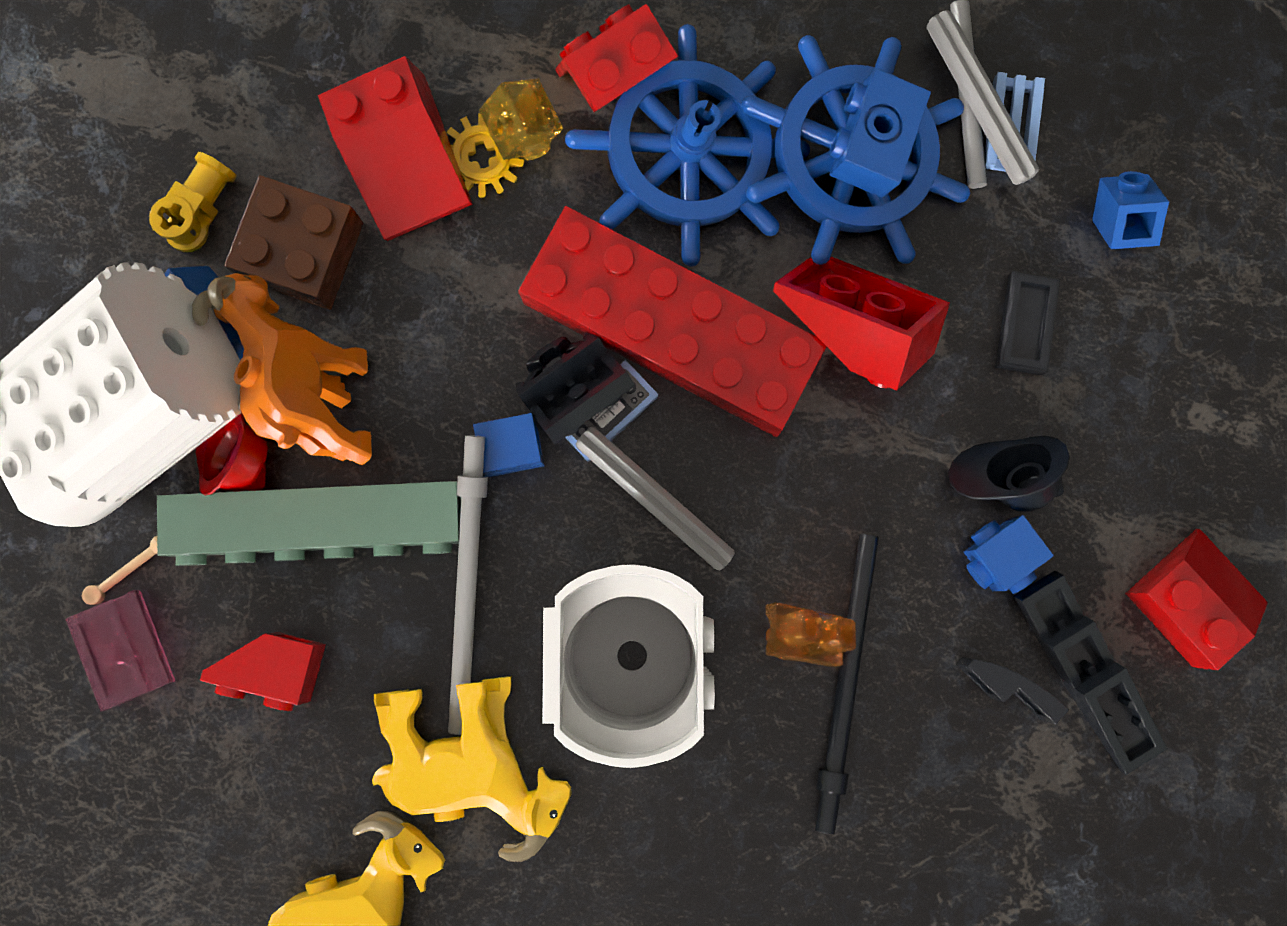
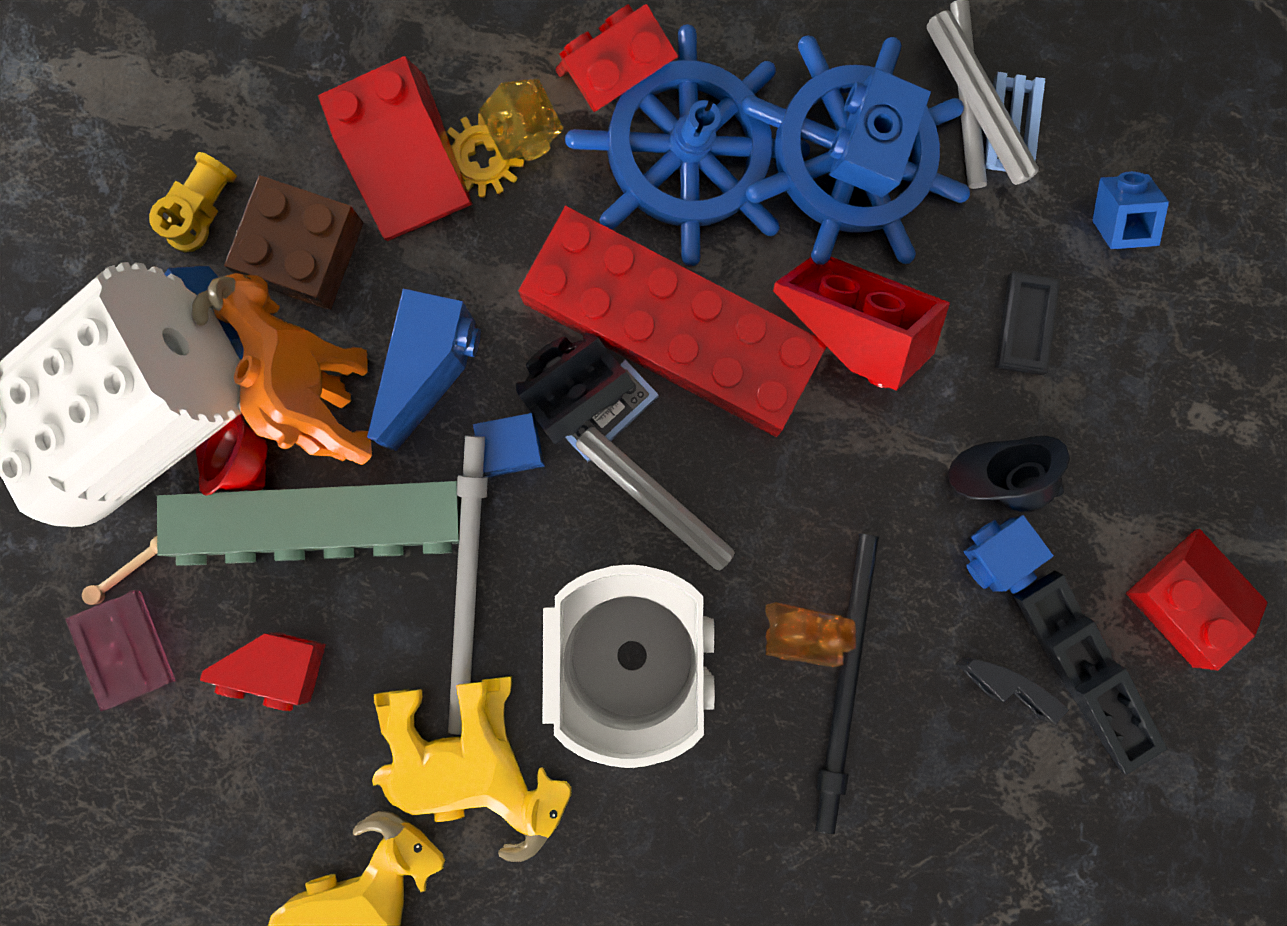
(422, 362): none -> blue slope

